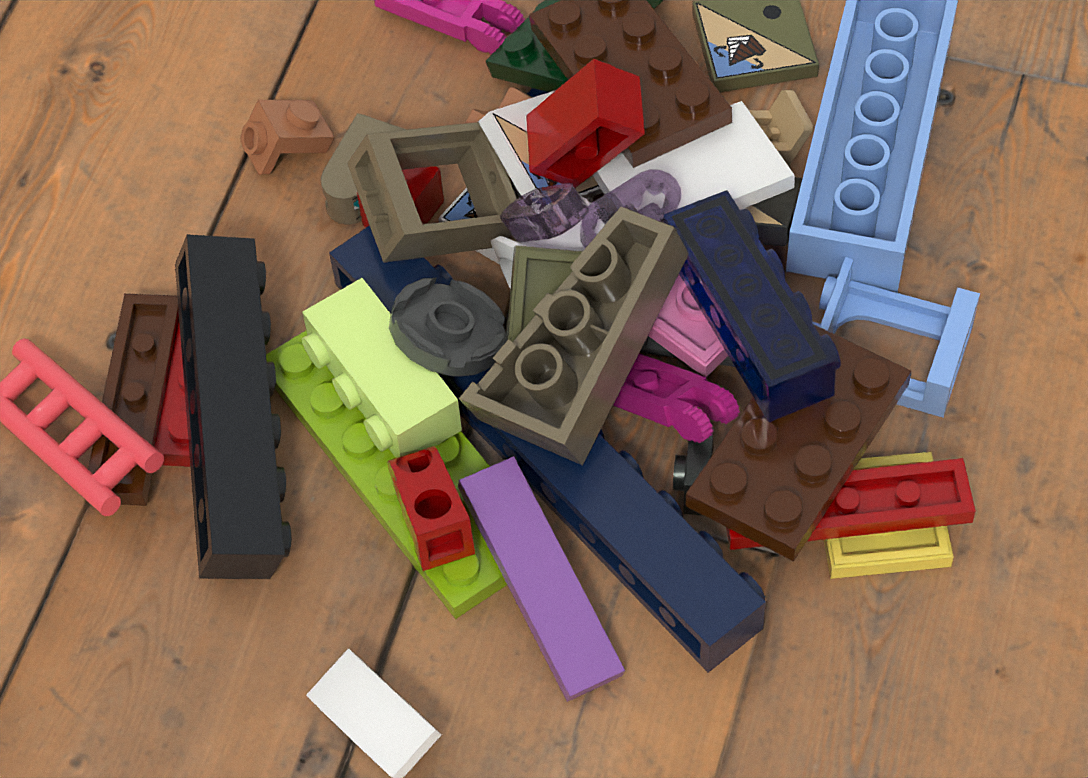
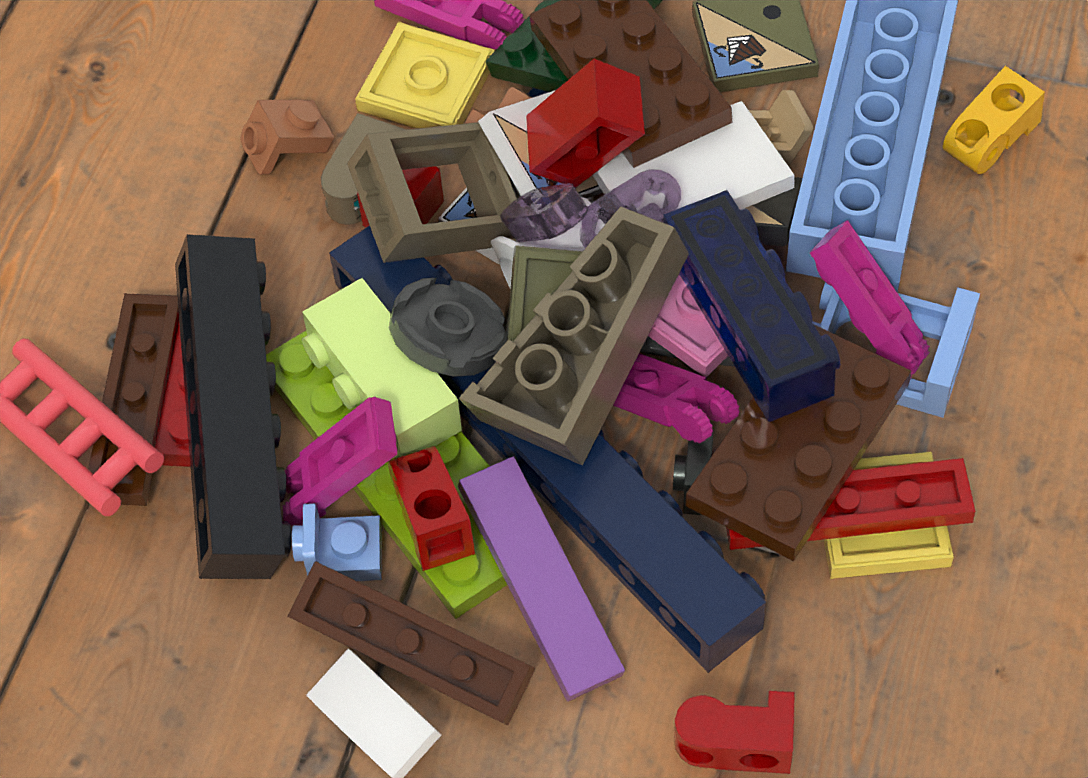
(340, 458): none -> dark pink hinge
(340, 543): none -> light blue bracket
(412, 643): none -> reddish brown plate
(424, 79): none -> light yellow tile
(736, 736): none -> red leg
(870, 297): none -> dark pink hinge
(994, 121): none -> yellow leg

